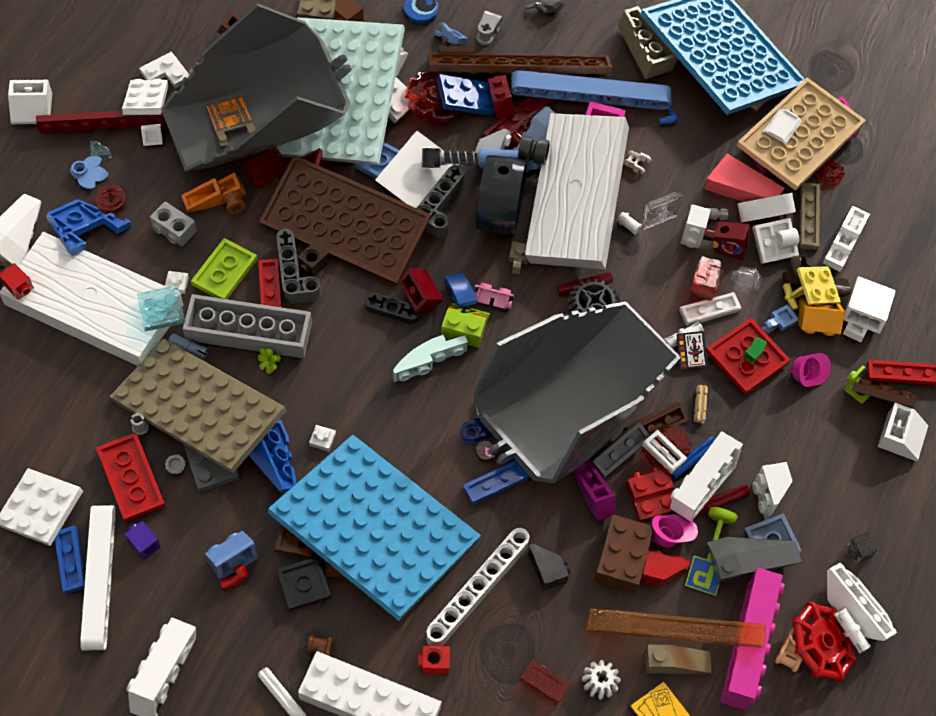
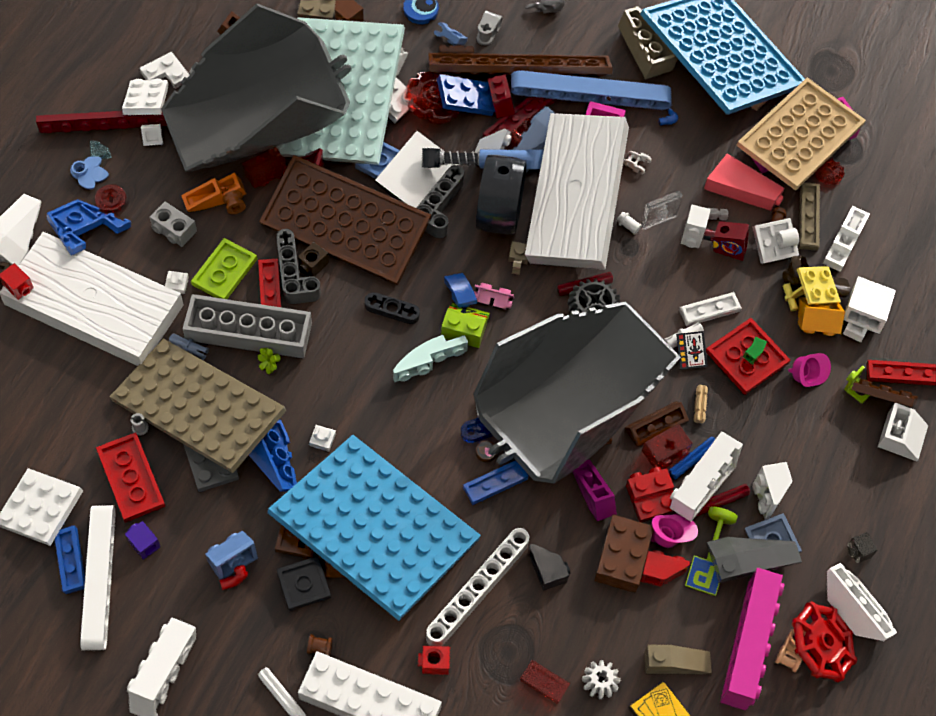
(29, 100): white slope -> none
(161, 308): clear light blue plate -> none
(175, 464): light grey piece -> none
(228, 116): flag -> none
(420, 290): dark red brick -> none
(534, 150): pearl dark grey wheel -> none
(620, 449): dark grey plate -> none
(658, 451): white tile -> none
(677, 628): clear orange tile -> none
(706, 278): clear red brick -> none
(746, 280): clear head -> none
(766, 207): white beam -> none
(781, 318): medium blue plate -> none
(783, 125): white piece -> none
(852, 630): white pin -> none

